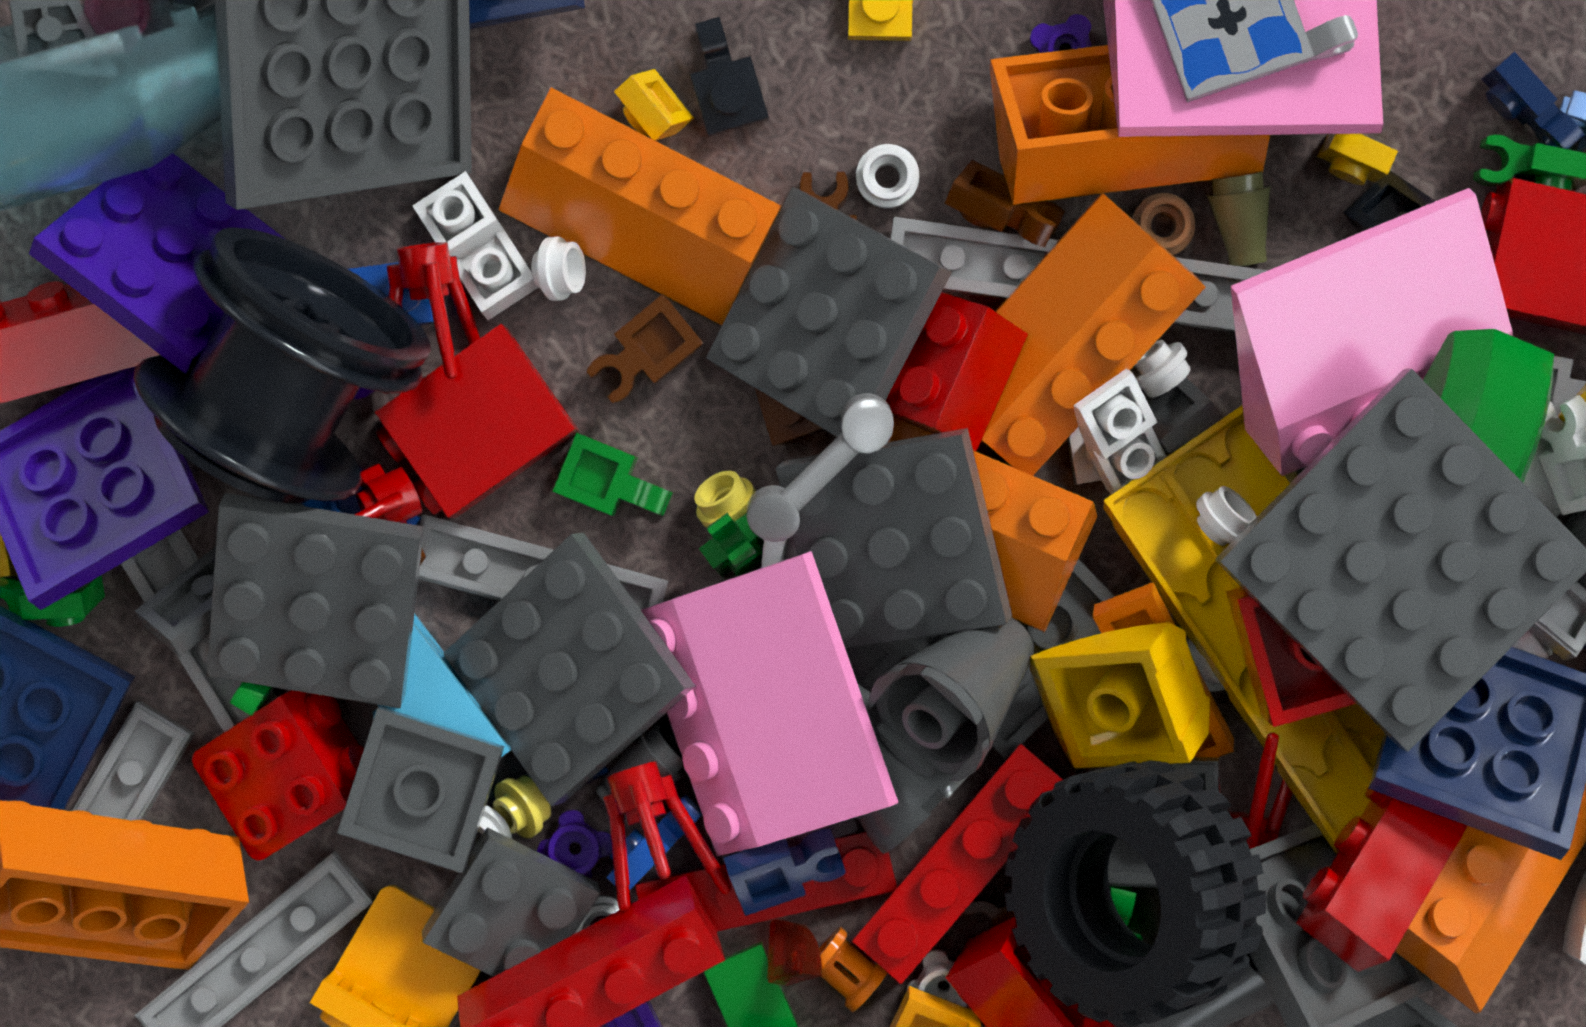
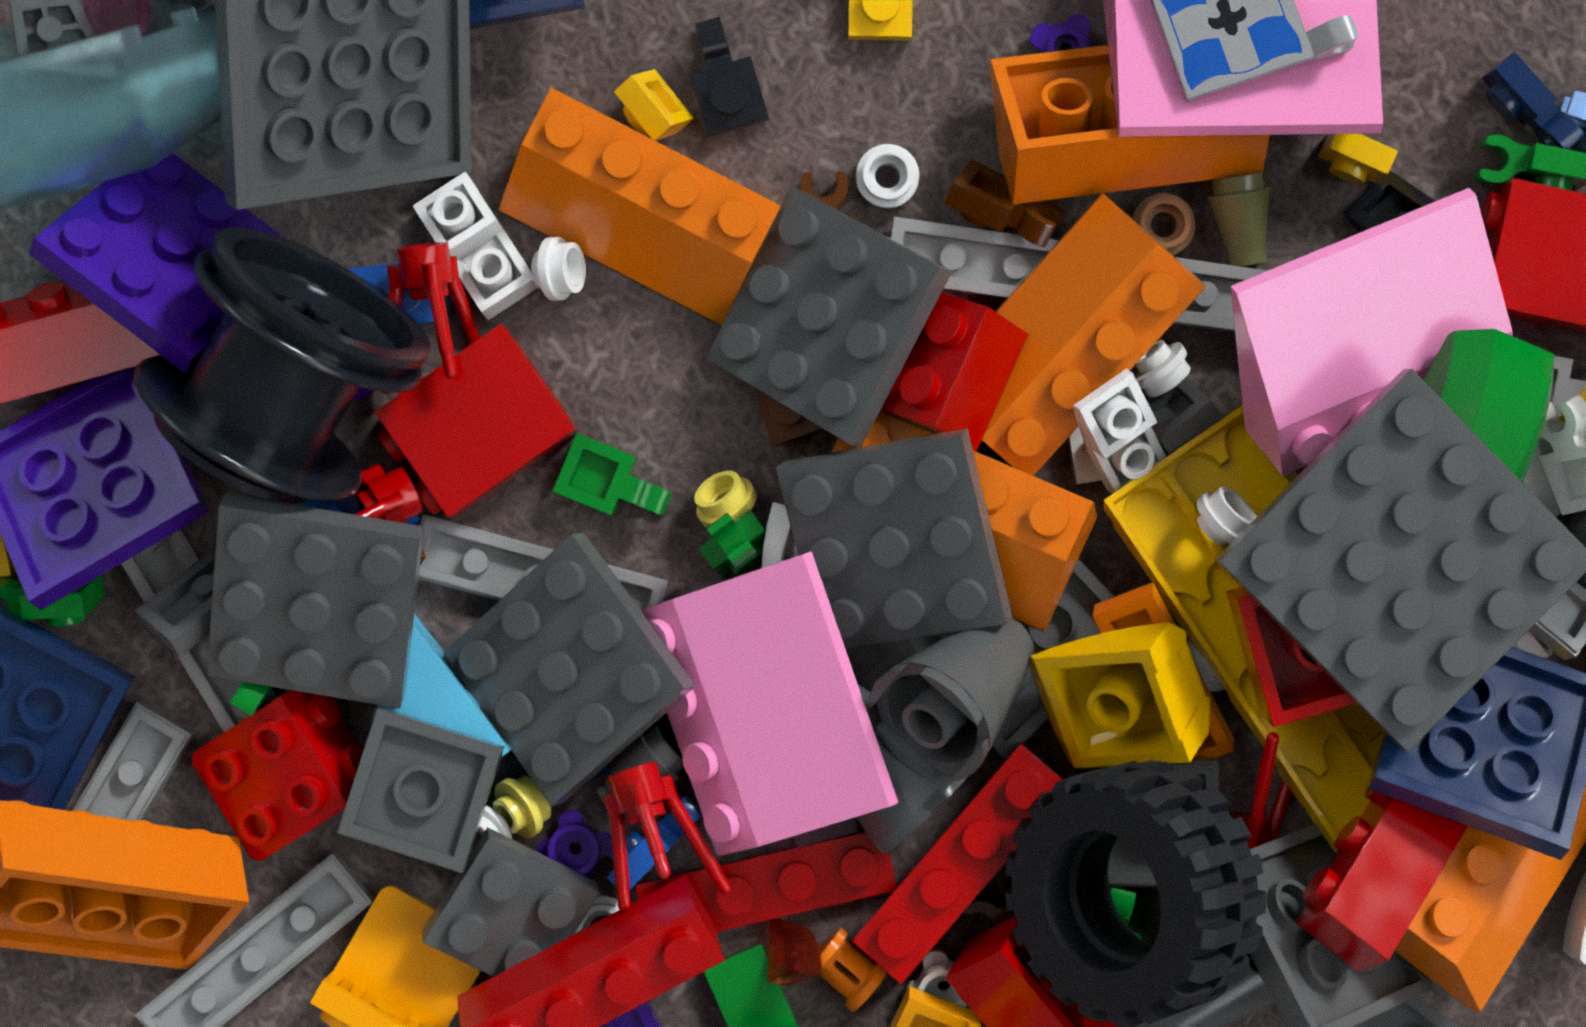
(653, 343): reddish brown plate -> none
(777, 873): dark blue plate -> none
(865, 429): light grey bar -> none

